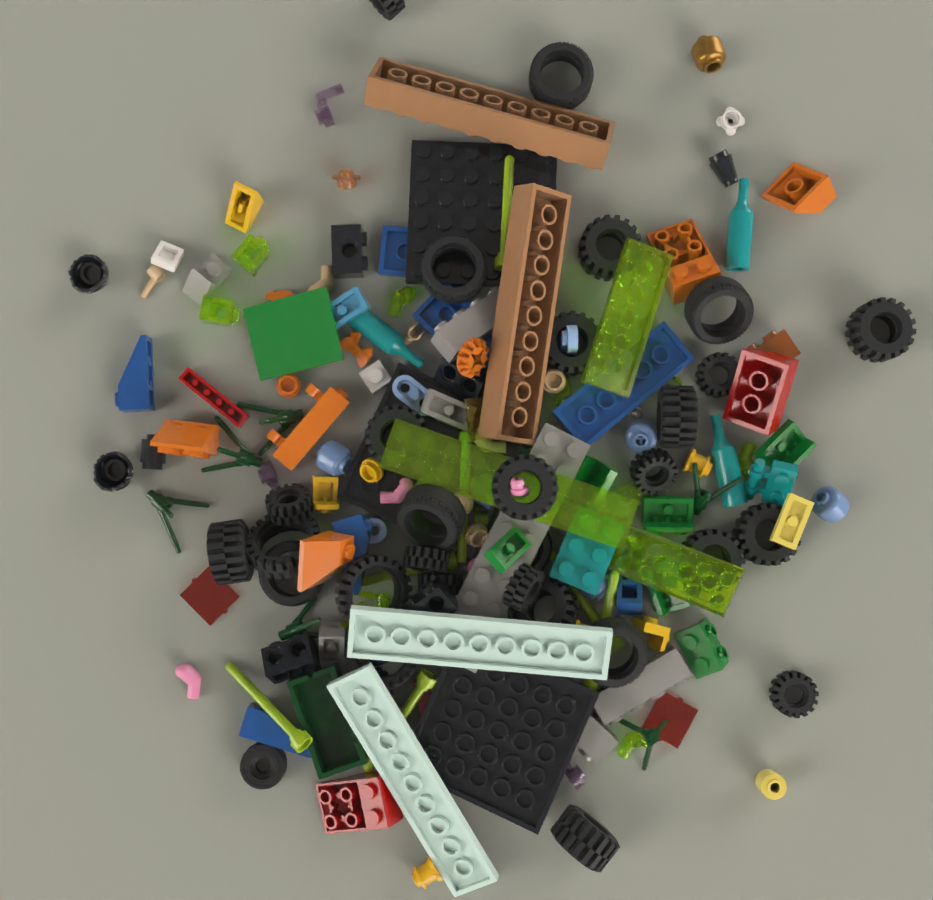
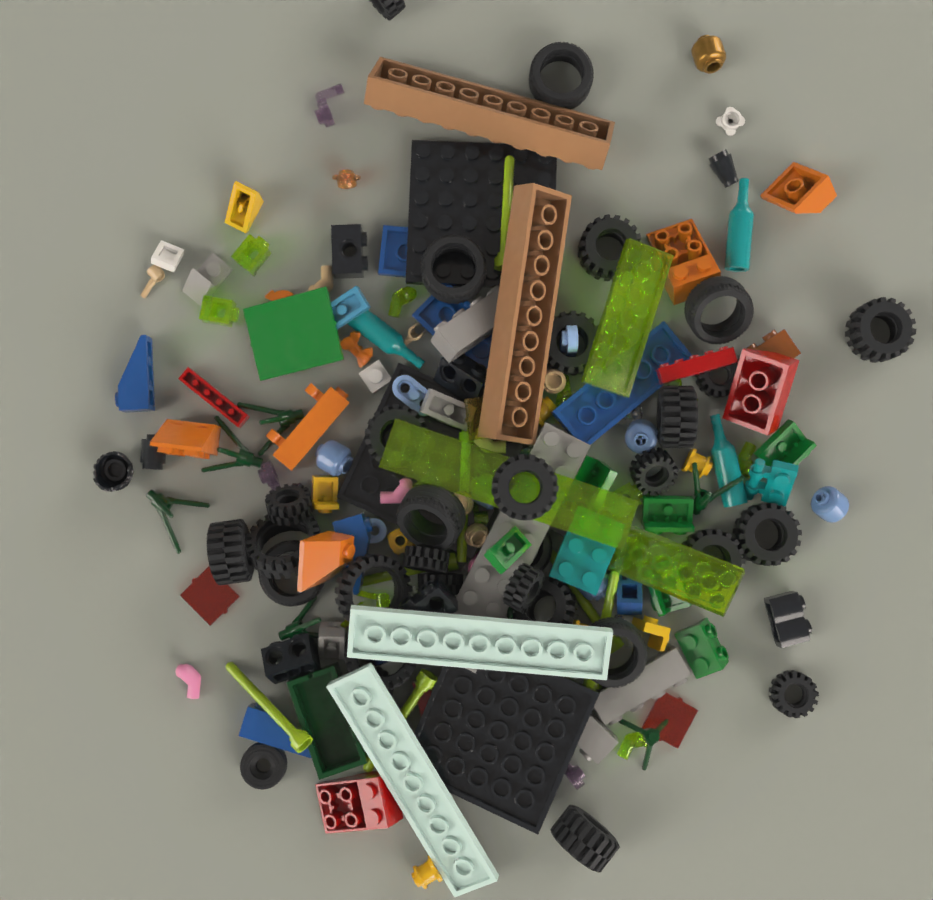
(88, 274): black hair -> none
(288, 385): orange plate -> none
(370, 470): yellow plate -> none
(392, 537): none -> yellow brick
(465, 363): orange gear -> none
(518, 487): bright pink arm -> none
(547, 407): none -> yellow brick
(696, 365): none -> red piece
(771, 784): light yellow brick -> none
(788, 619): none -> black brick
(791, 521): light yellow plate -> none

